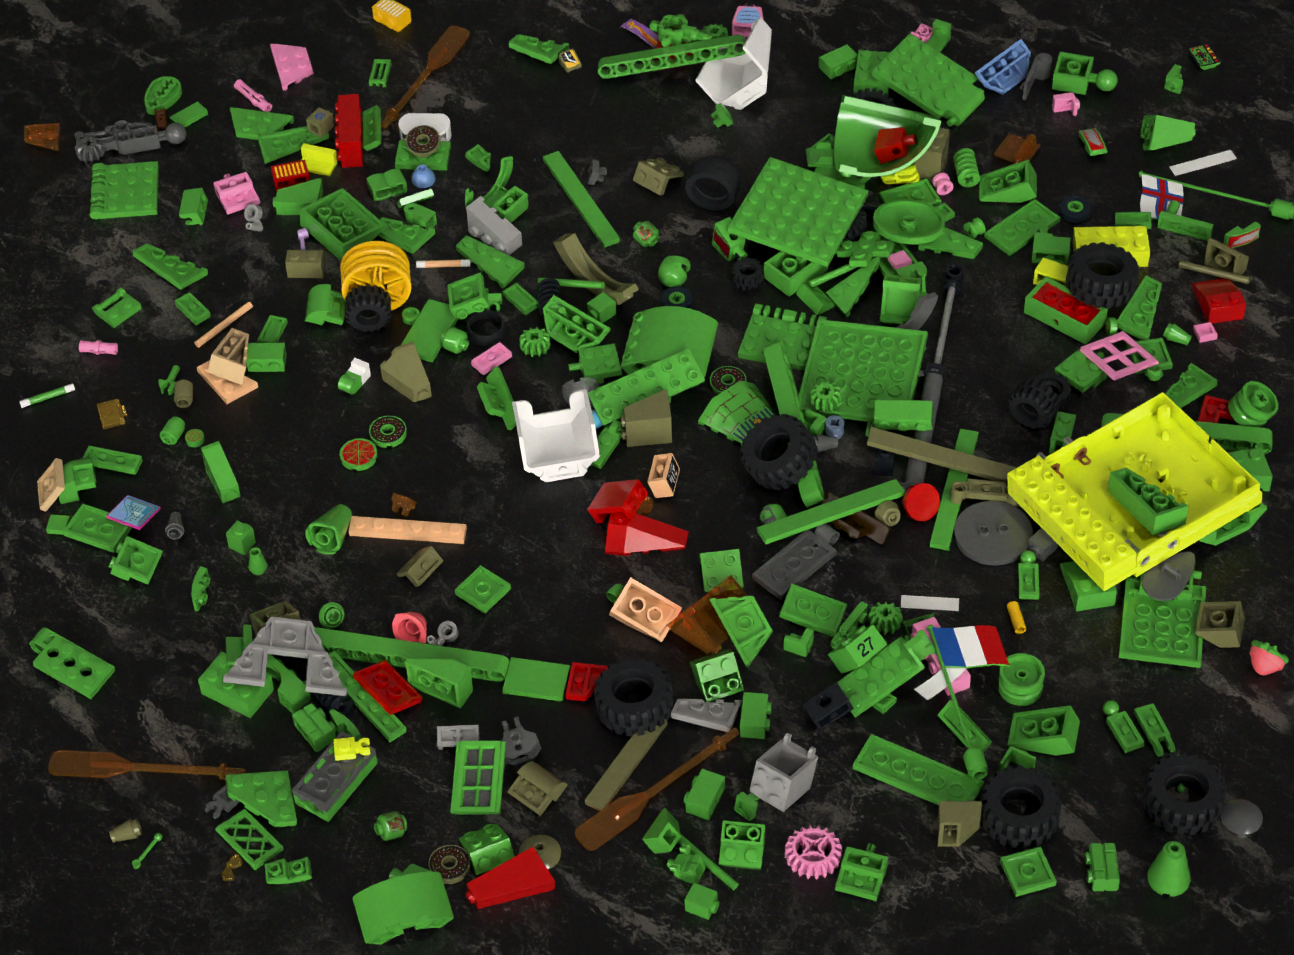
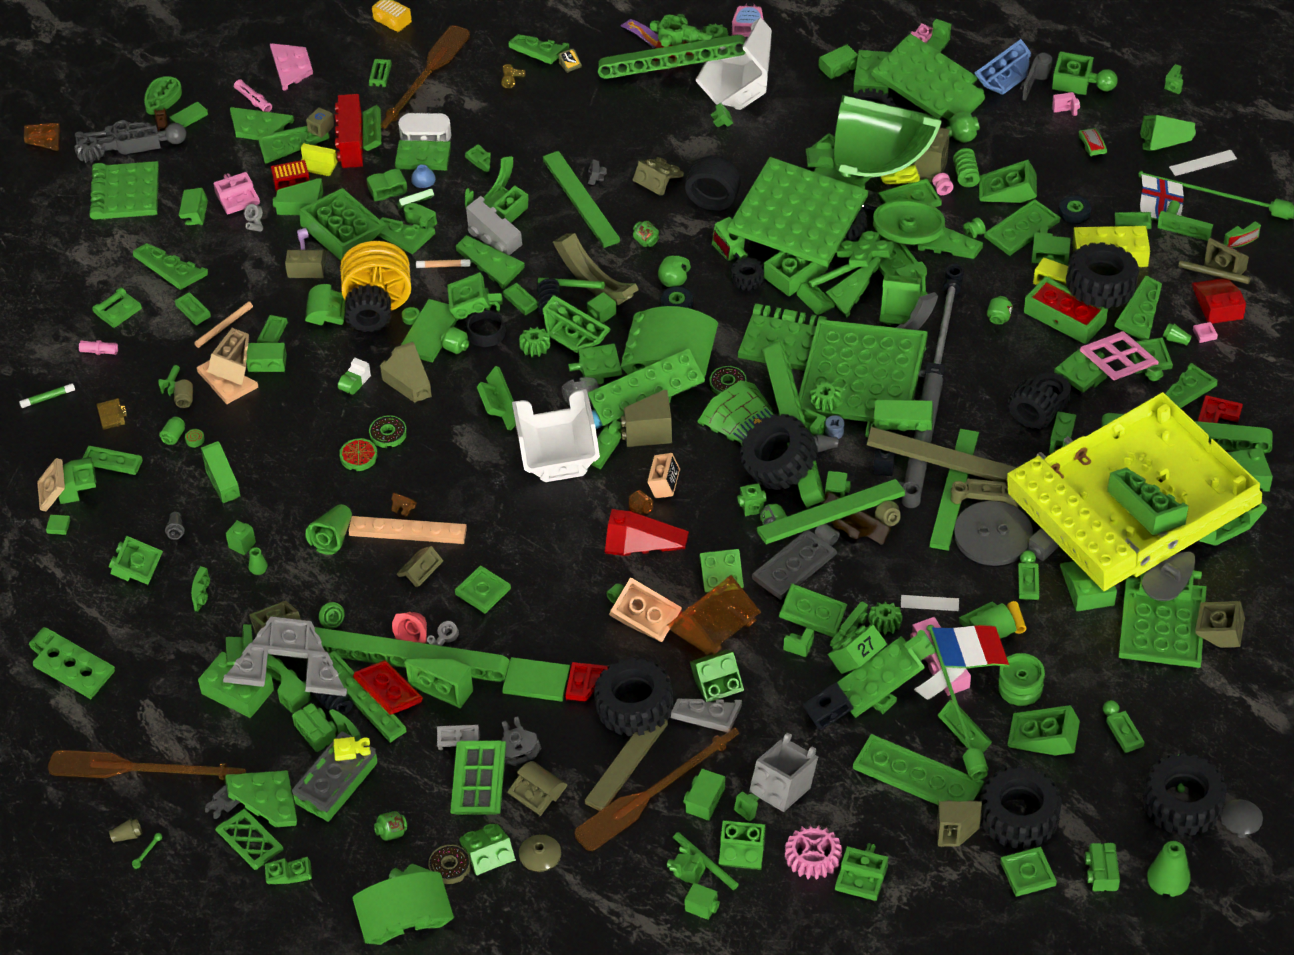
(95, 529): bright green plate -> none
(133, 512): piece -> none
(234, 862): clear yellow piece -> none
(419, 133): tile -> none
(492, 357): bright pink plate -> none
(508, 80): none -> clear yellow piece
(512, 880): red slope -> none
(618, 497): red panel -> none
(663, 833): bright green slope -> none
(744, 624): bright green wing -> none
(751, 499): none -> bright green brick
(754, 715): bright green brick -> none
(837, 483): none -> bright green brick
(893, 144): red torso -> none
(899, 260): bright pink tile -> none
(910, 622): bright green piece -> none
(921, 501): red tile -> none
(947, 212): bright green tile -> none
(963, 127): none -> bright green plant
(991, 615): none -> bright green brick
(999, 310): none -> bright green head
(1017, 149): clear orange hinge -> none
(1019, 757): bright green bracket -> none
(1111, 326): bright green tile -> none
(1154, 728): bright green hinge -> none
(1204, 56): piece -> none
(1253, 405): bright green wheel -> none
(1266, 658): coral hair -> none

